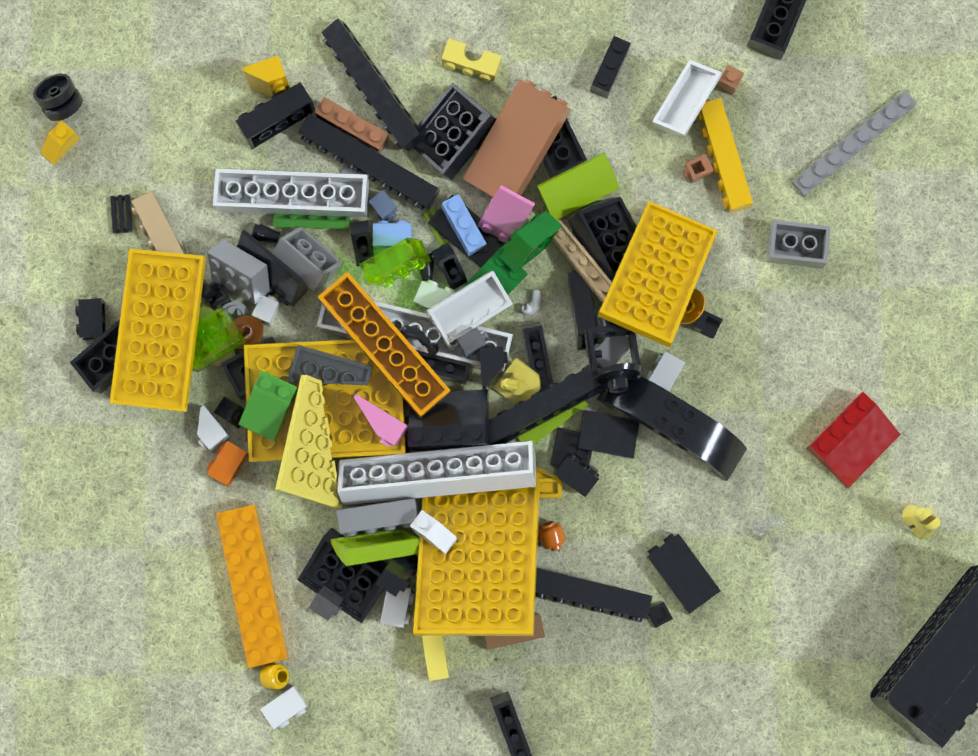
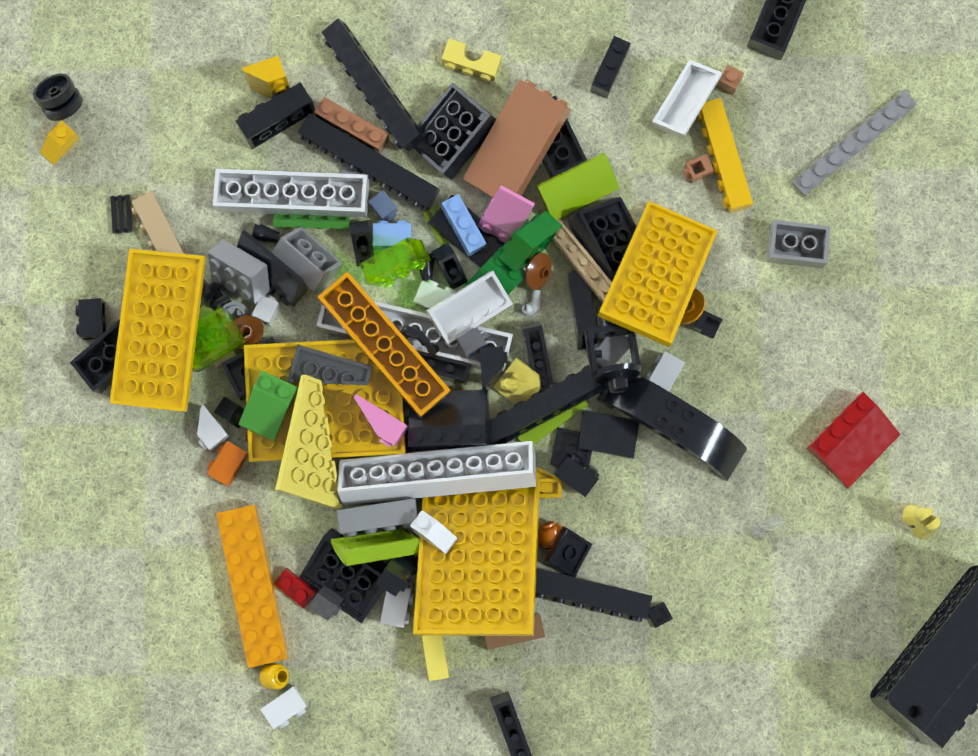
(295, 588): none -> red plate
(538, 271): none -> dark orange dish
(568, 552): none -> black tile
(682, 573): black panel -> none

